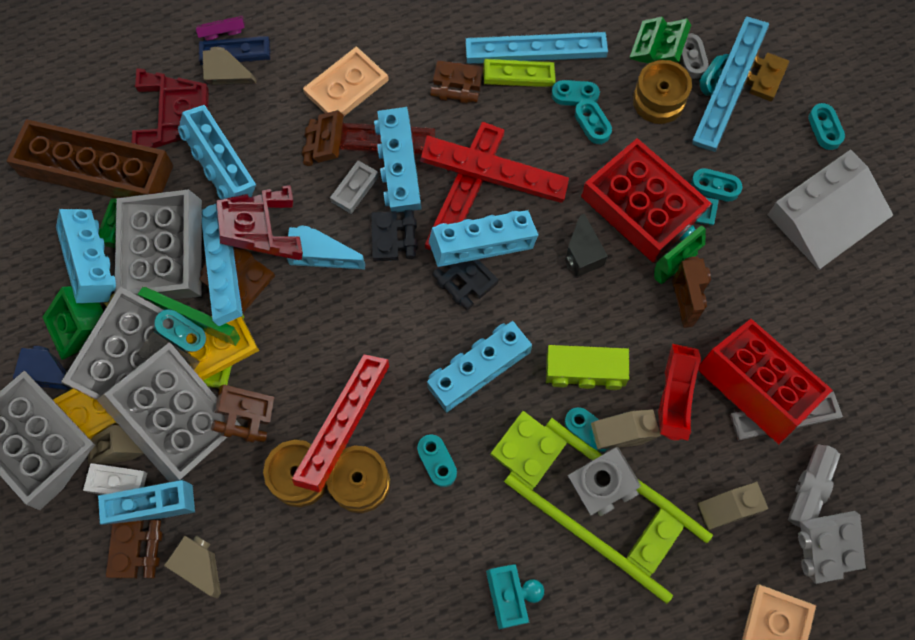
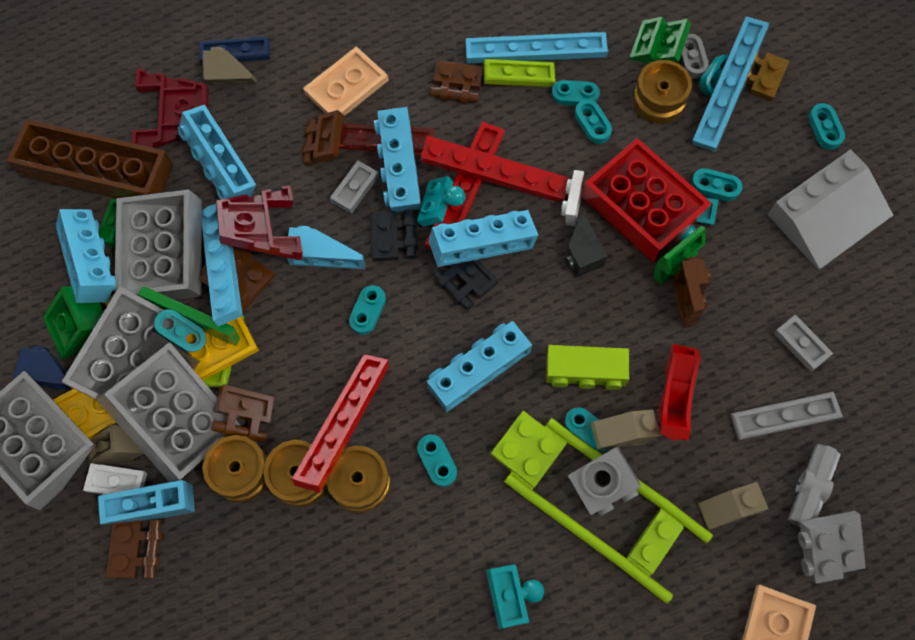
(196, 565): dark tan slope -> none
(212, 29): magenta plate -> none
(221, 471): none -> pearl gold wheel
(367, 308): none -> teal plate
(437, 196): none -> teal plate
(574, 189): none -> white plate
(764, 380): red slope -> none
(803, 343): none -> light grey plate

